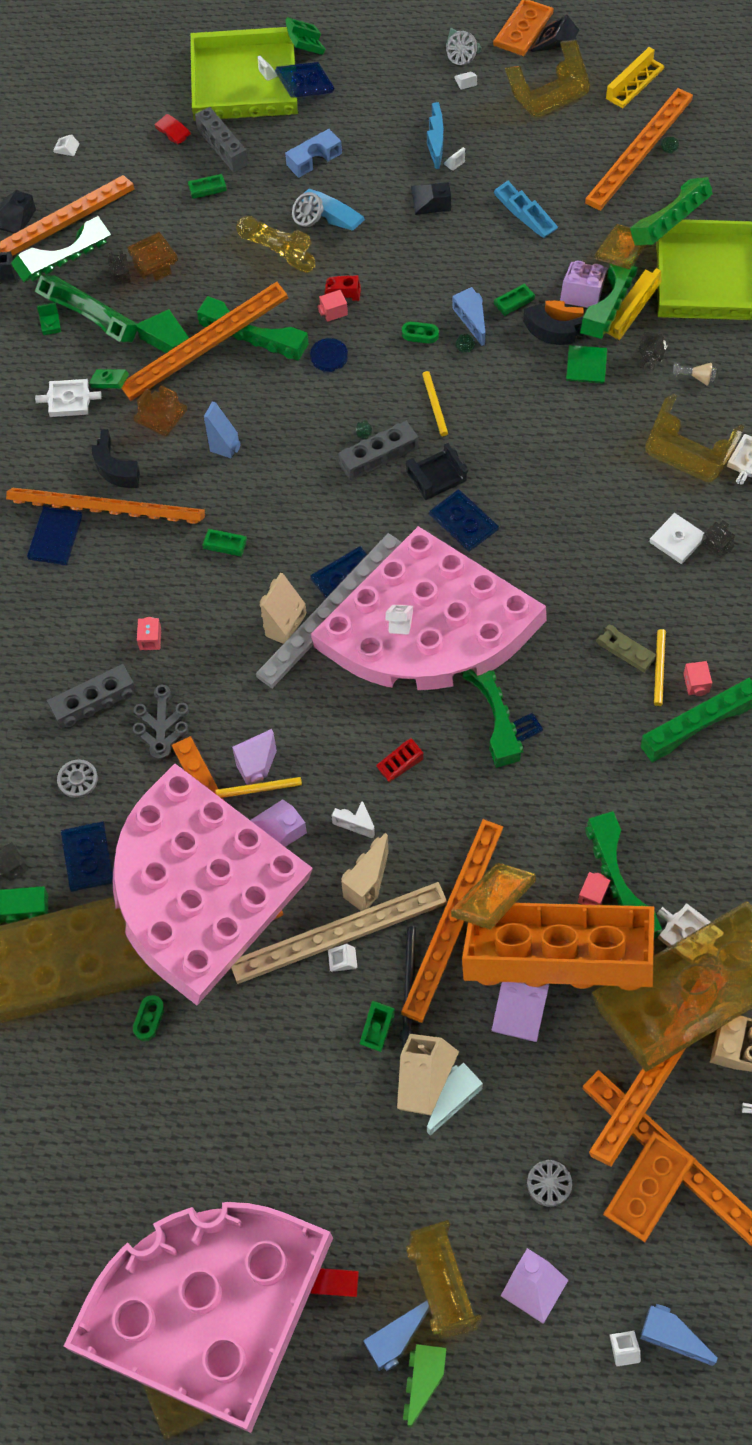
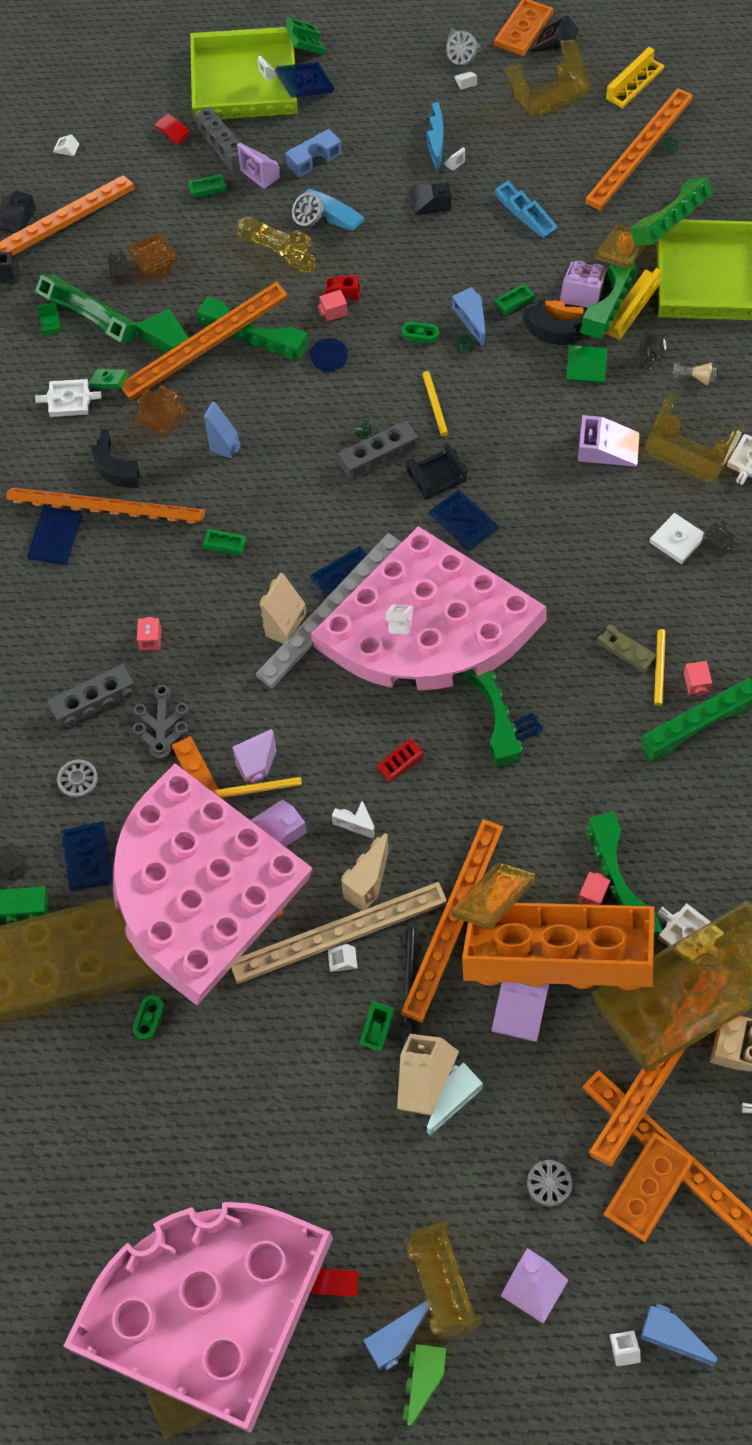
(34, 262): arch -> none
(257, 166): none -> lavender slope
(607, 442): none -> lavender slope

